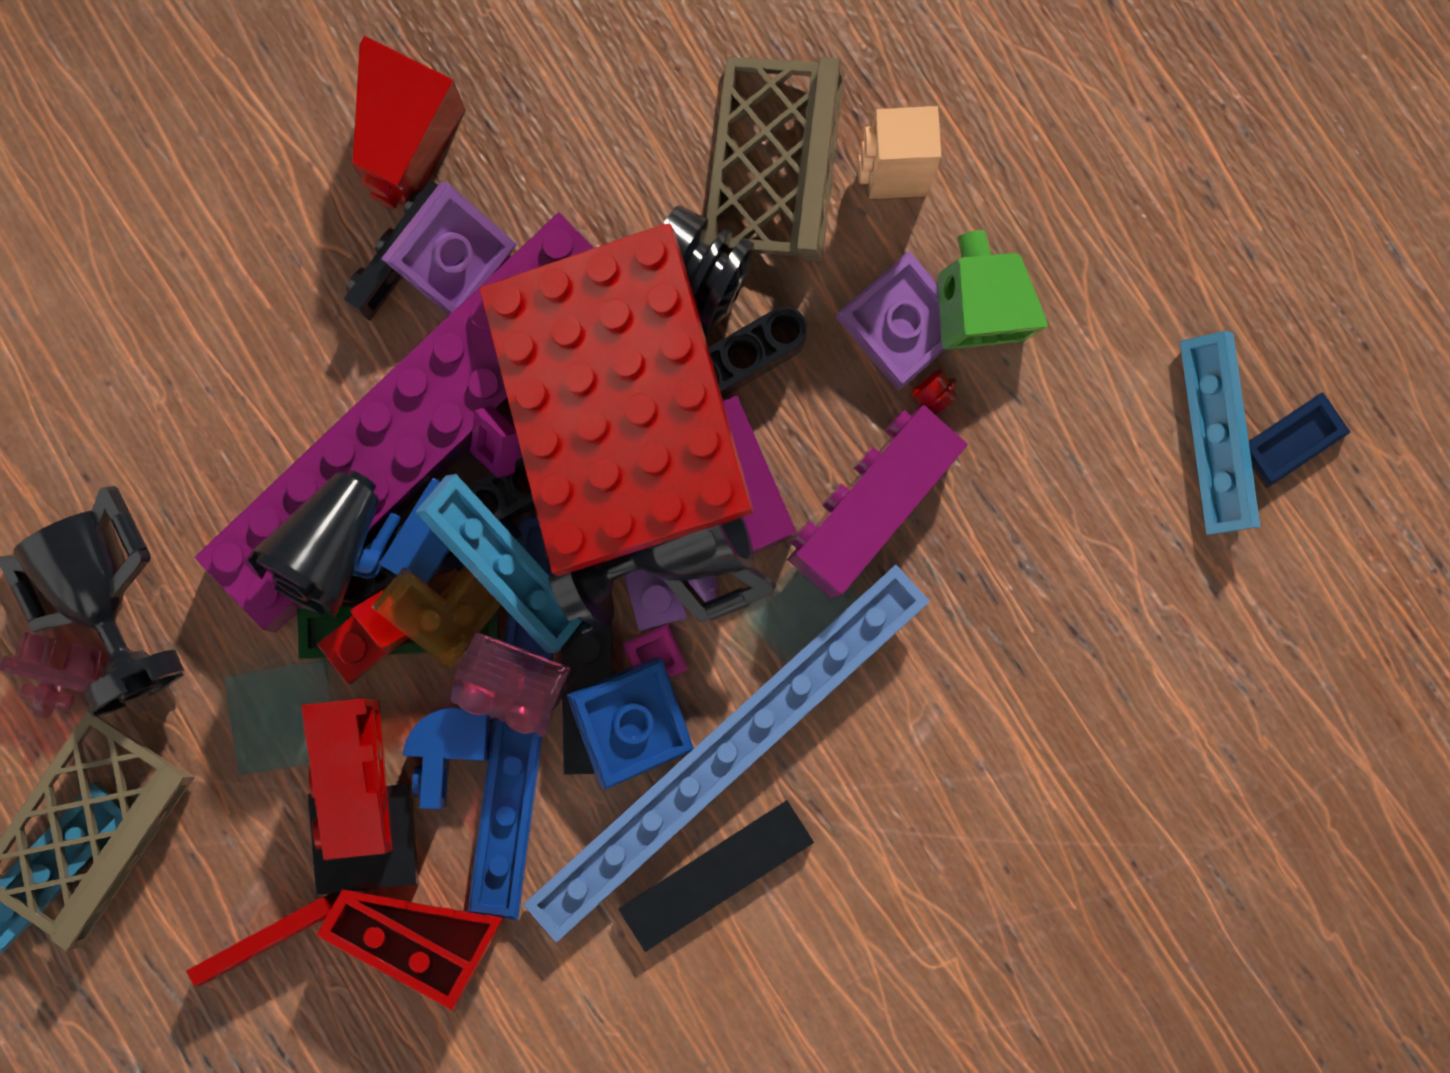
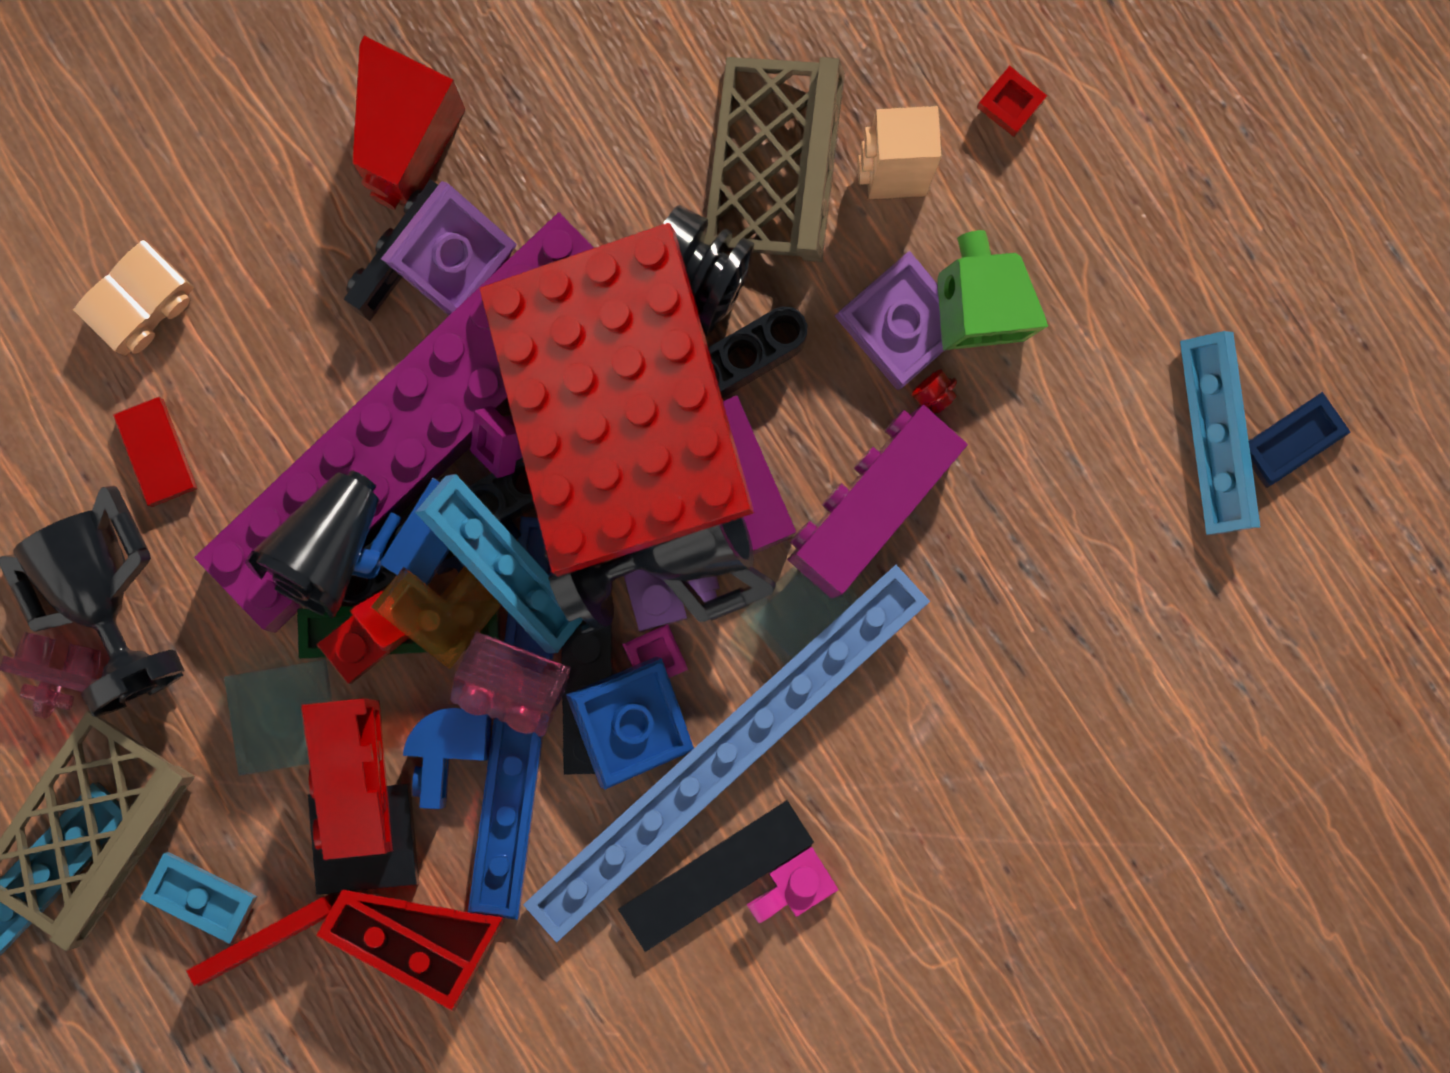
(134, 299): none -> light nougat brick
(155, 451): none -> red tile
(199, 897): none -> dark azure plate
(798, 883): none -> dark pink plate
(1011, 101): none -> red plate

